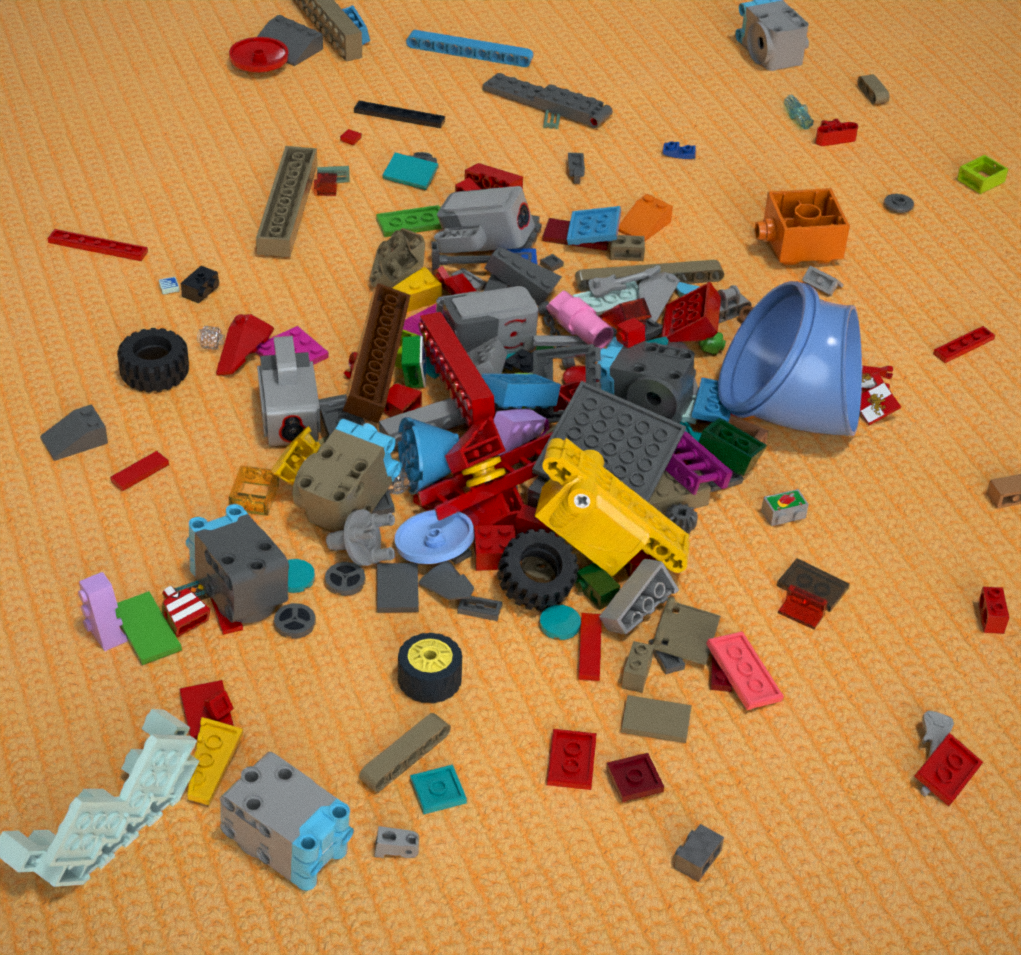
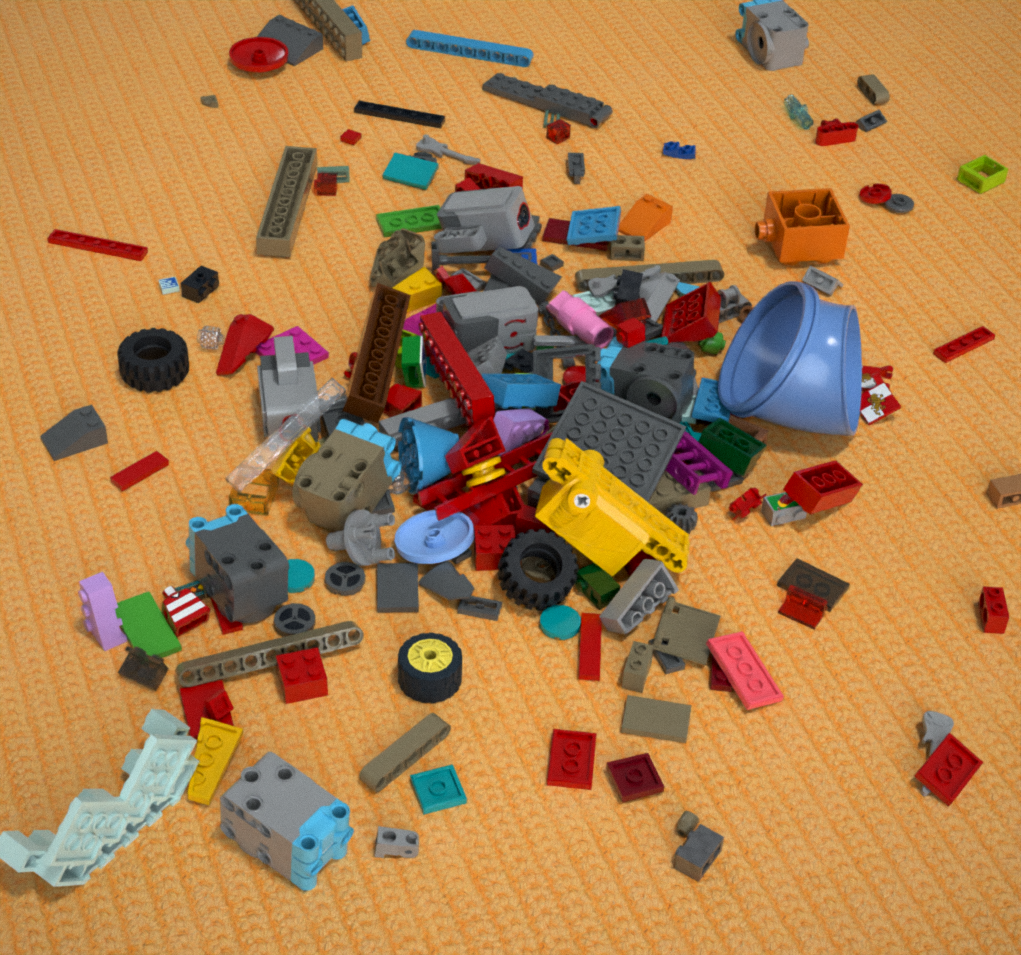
(143, 668): none -> clear smoke bracket
(209, 101): none -> dark tan tile
(260, 650): none -> dark tan beam
(285, 435): none -> clear tile
(302, 675): none -> red brick
(430, 145): none -> light grey piece
(558, 131): none -> clear red brick
(629, 286): none -> black brick
(686, 823): none -> dark tan hose
(741, 507): none -> red hinge
(822, 487): none -> red brick
(871, 121): none -> dark grey slope
(875, 194): none -> red tile

